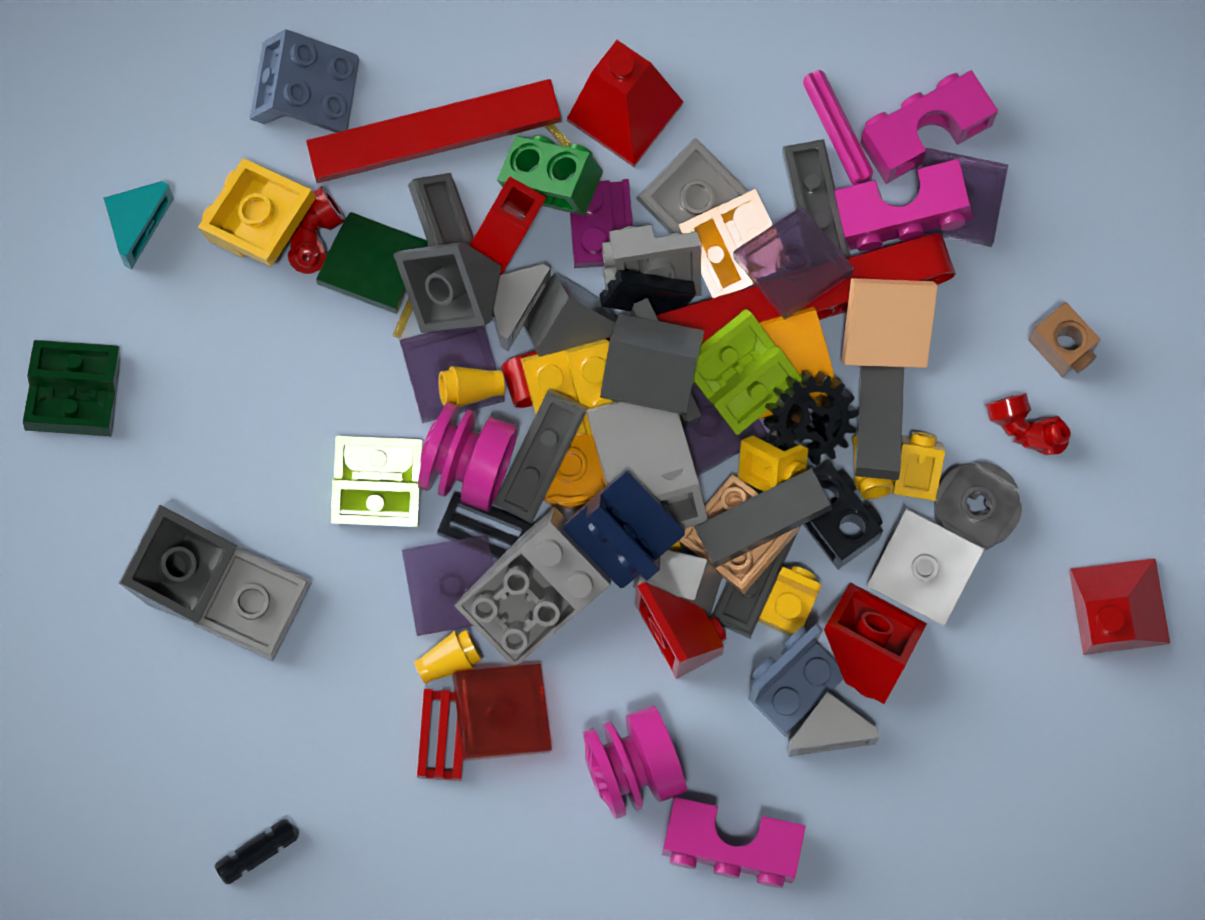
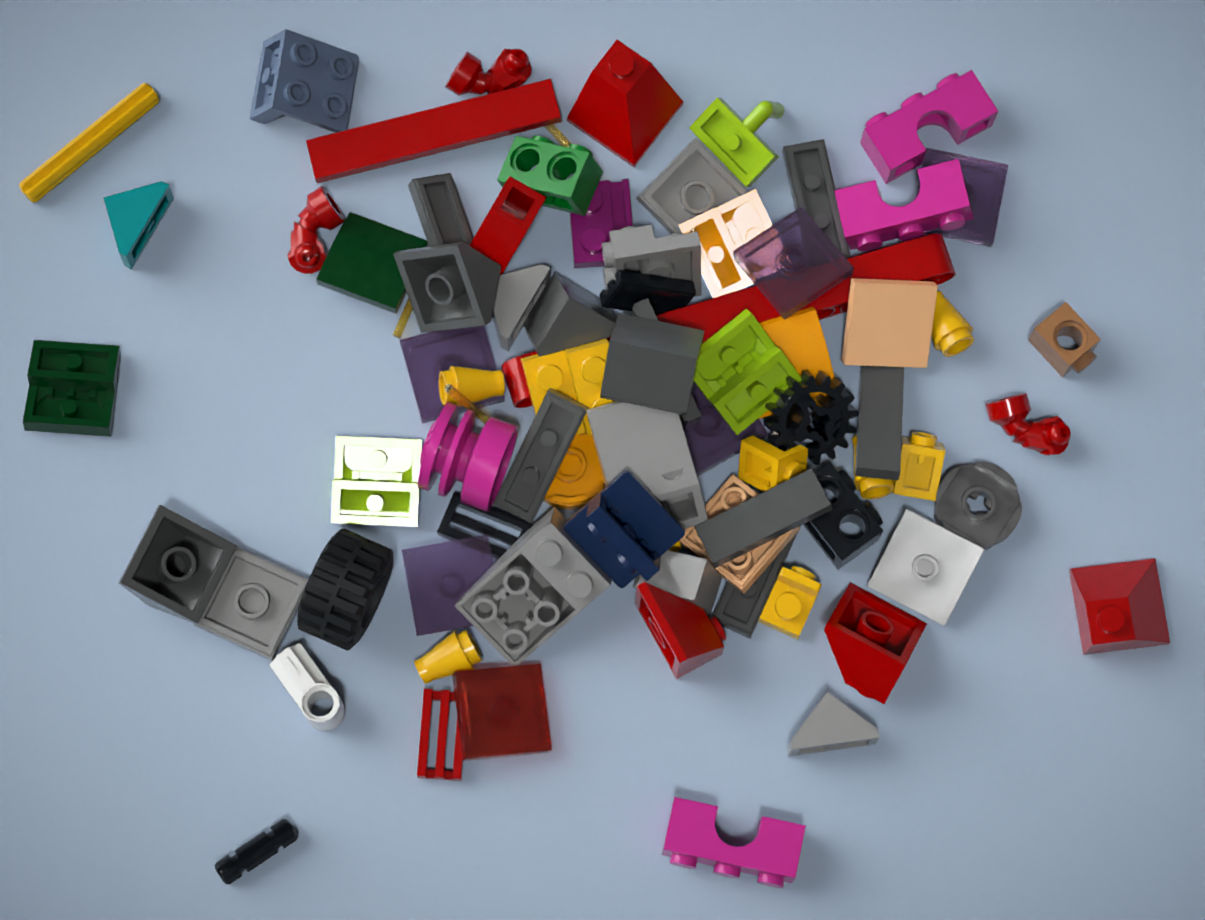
(89, 142): none -> yellow axle
(256, 212): yellow plate -> none
(307, 686): none -> white piece
(345, 589): none -> black tyre
(452, 391): none -> clear yellow piece
(507, 72): none -> red arm
(634, 762): dark pink wheel -> none
(735, 139): none -> lime plate
(796, 681): sand blue bracket -> none
(837, 127): dark pink axle -> none
(950, 329): none -> yellow cone

